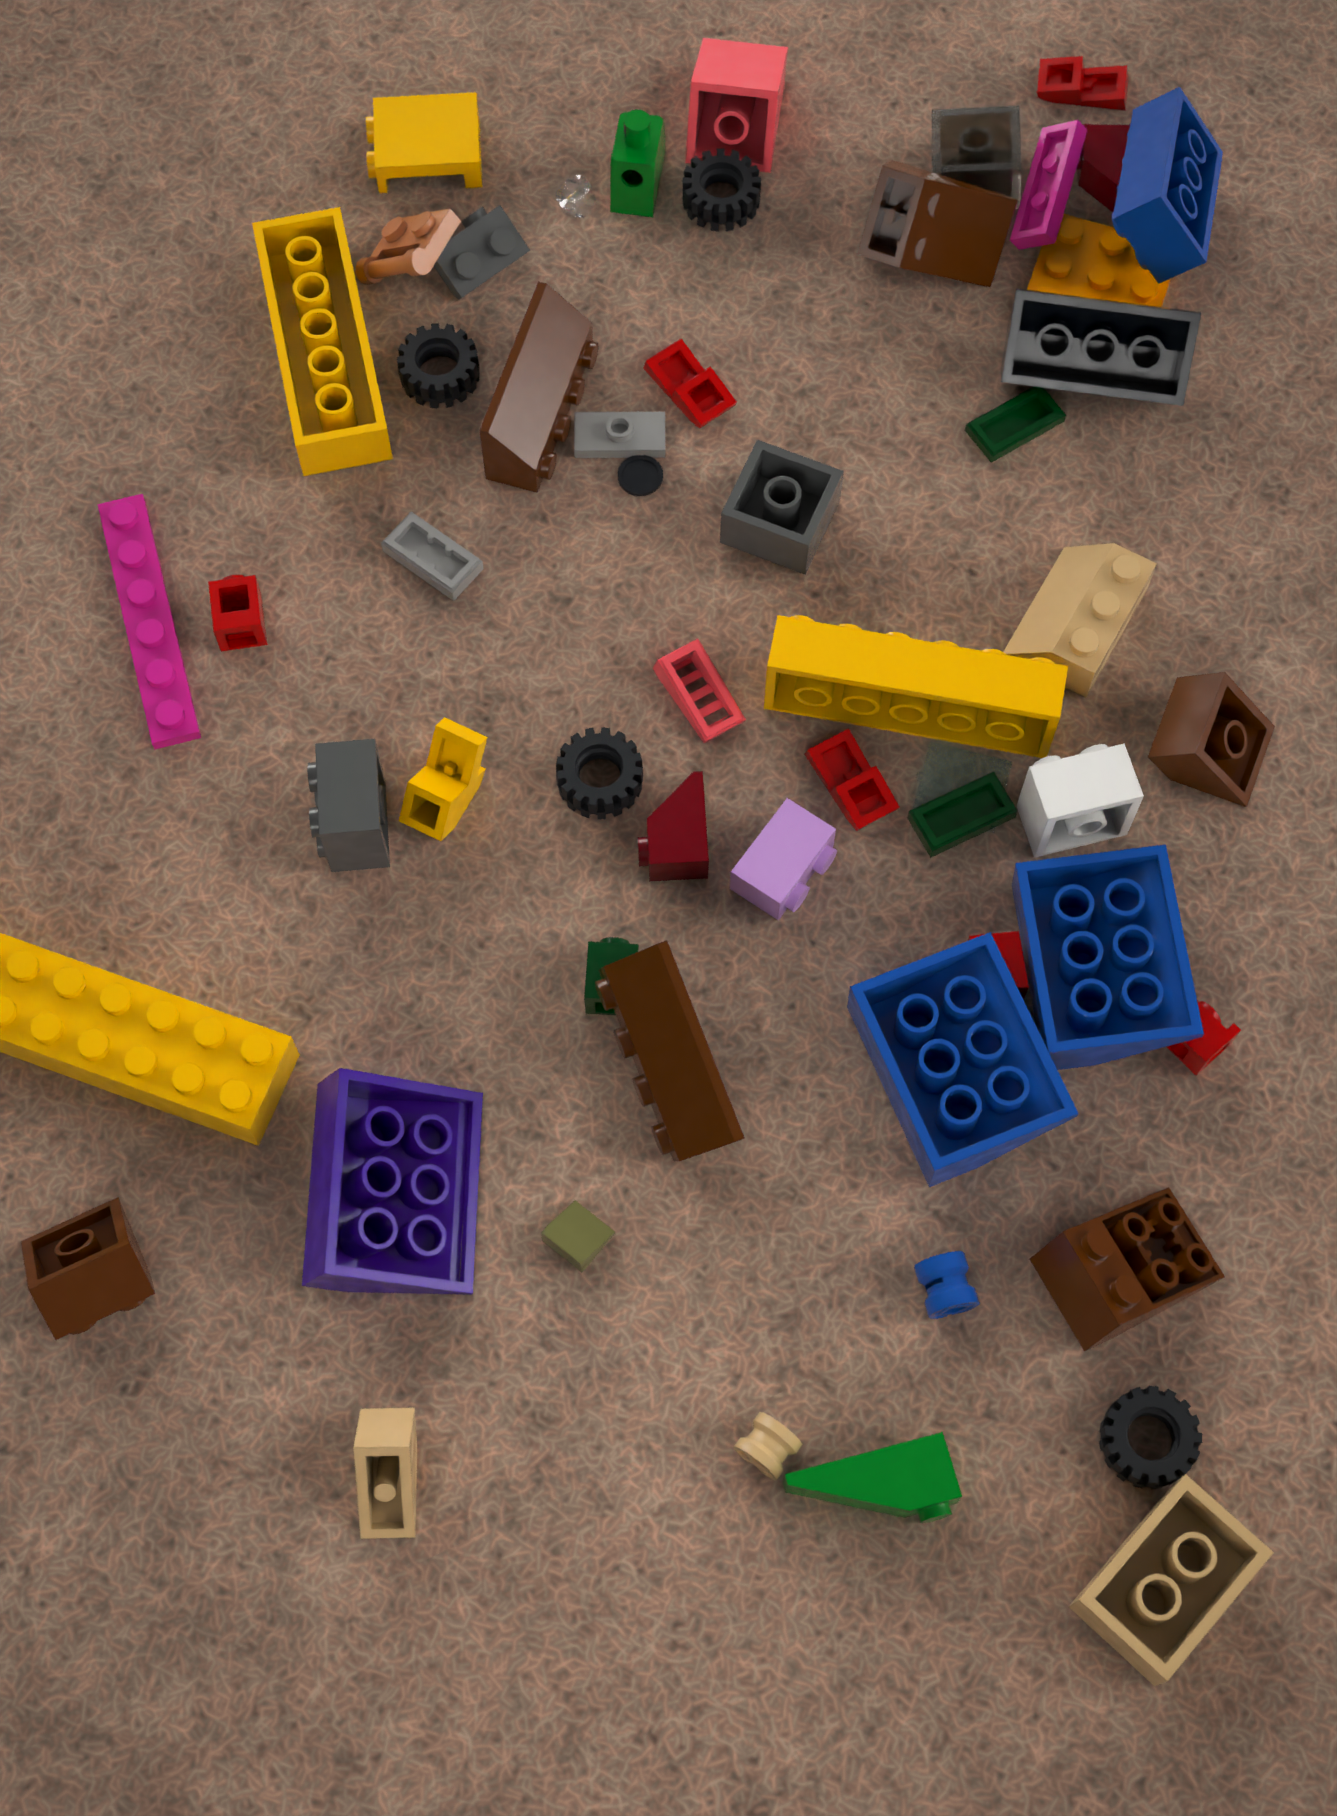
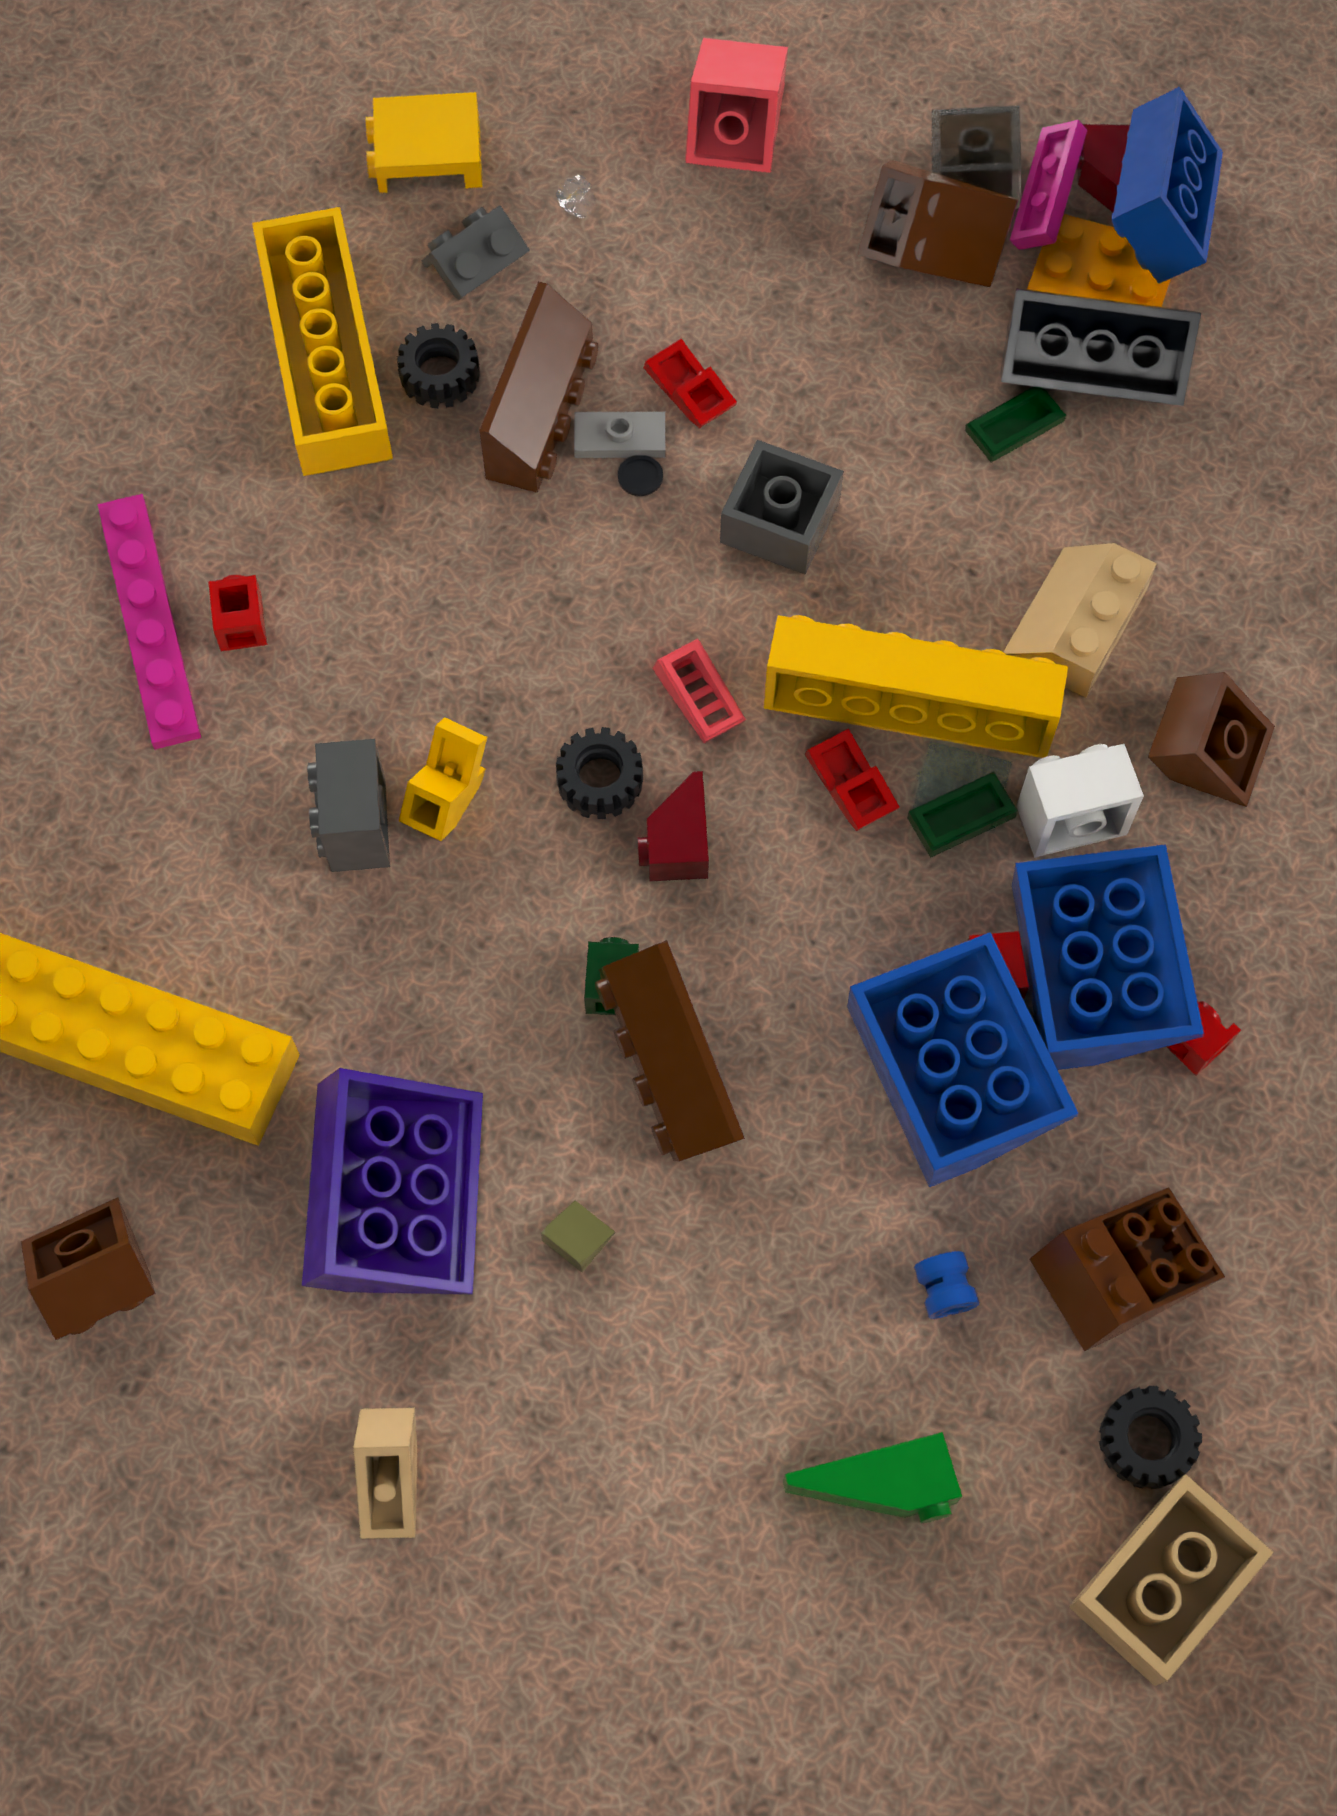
(408, 246): nougat plate -> none
(432, 556): light grey plate -> none
(641, 148): green torso -> none
(725, 170): black tyre -> none
(768, 1445): tan wheel -> none
(784, 859): lavender brick -> none
(1068, 82): red slope -> none

